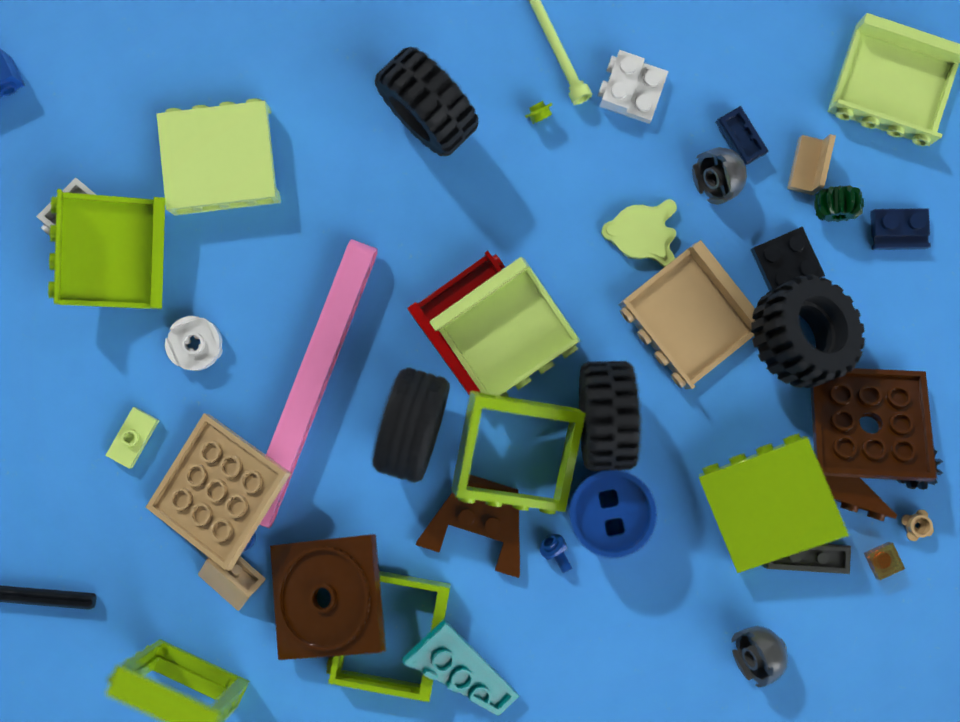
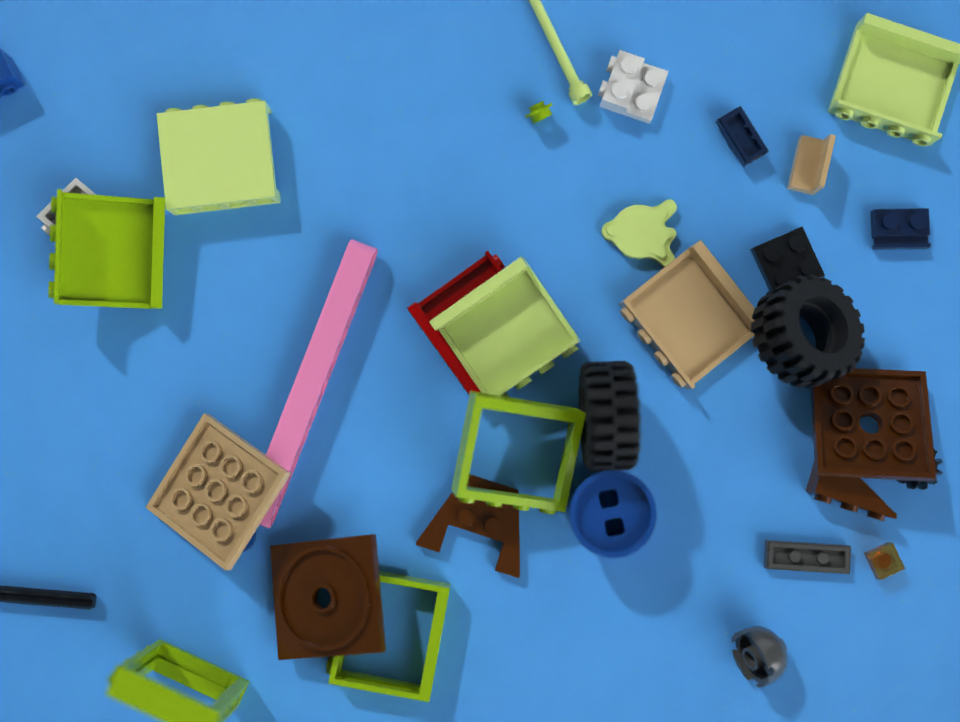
(132, 437): yellowish green plate -> none
(179, 337): white plate -> none
(233, 585): tan panel -> none
(410, 424): black tyre -> none
(427, 101): black tyre -> none
(454, 662): teal wing -> none
(554, 546): blue plate -> none
(719, 174): flat silver cylinder -> none
(772, 503): lime panel -> none
(839, 203): dark green gear -> none
(925, 528): tan plate -> none

